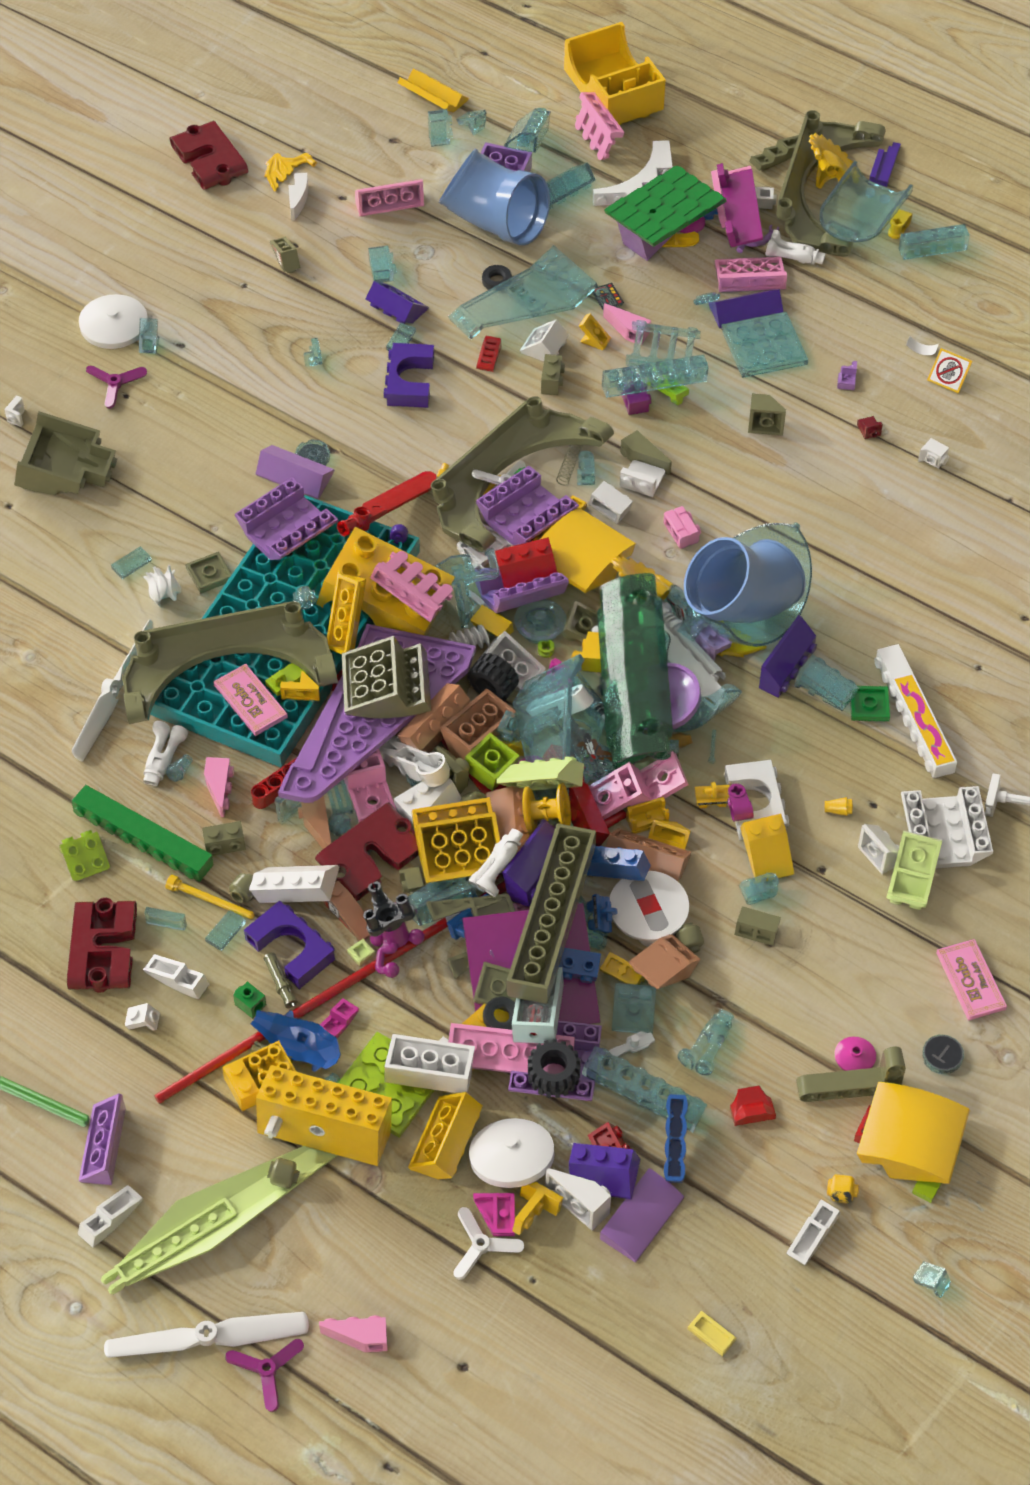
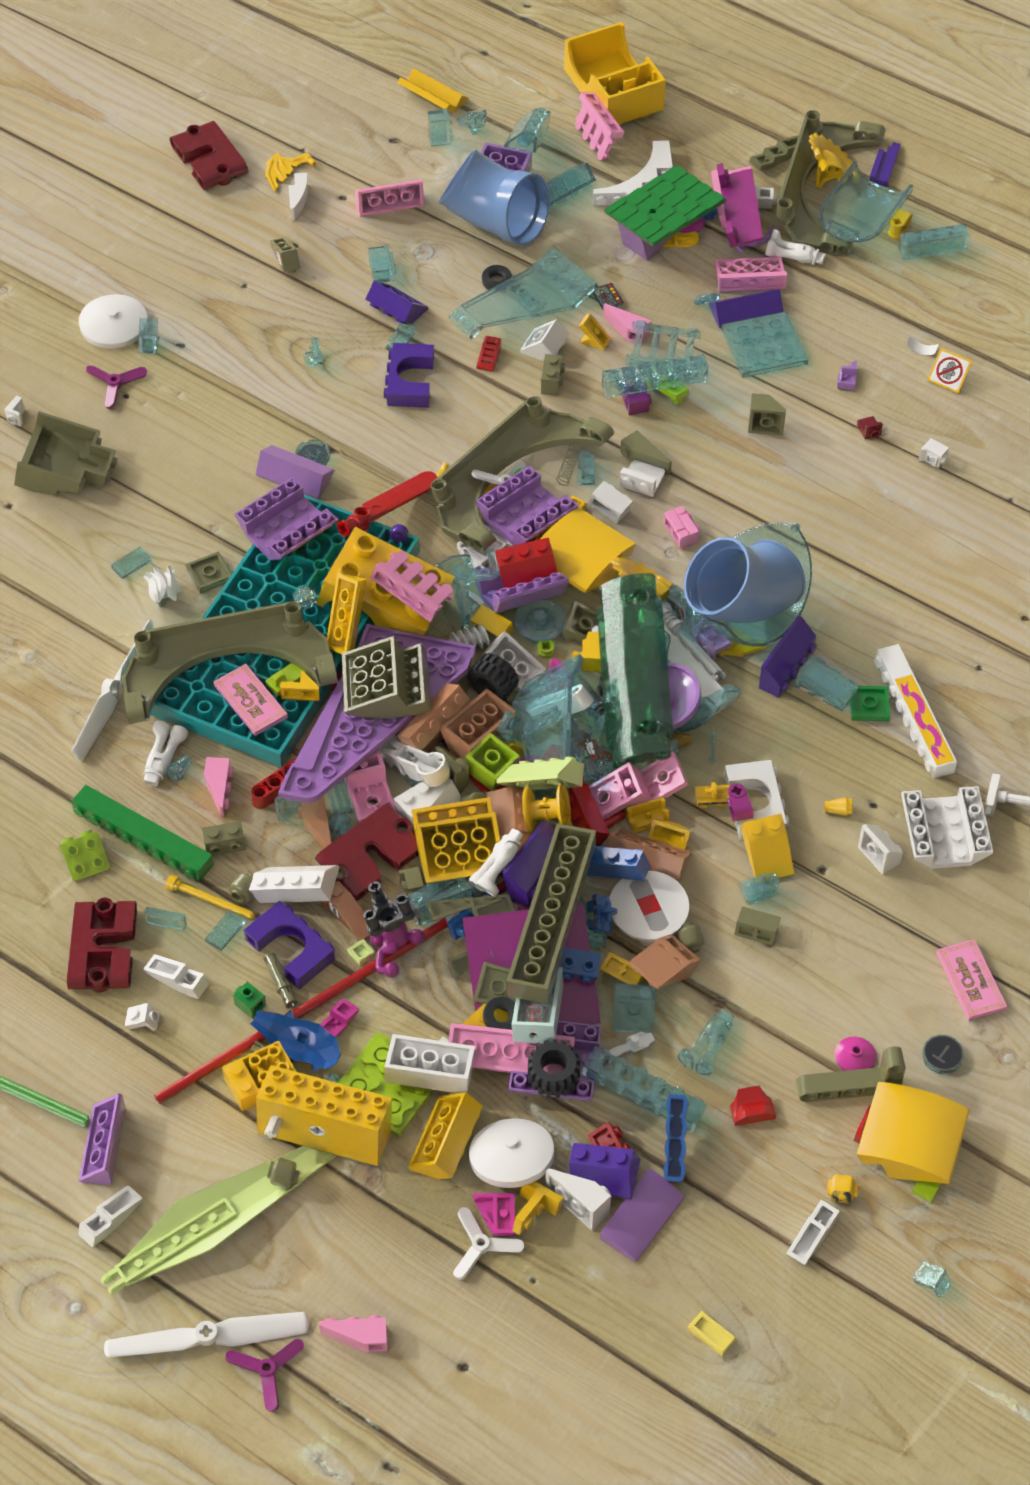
(914, 870): yellowish green bracket -> none

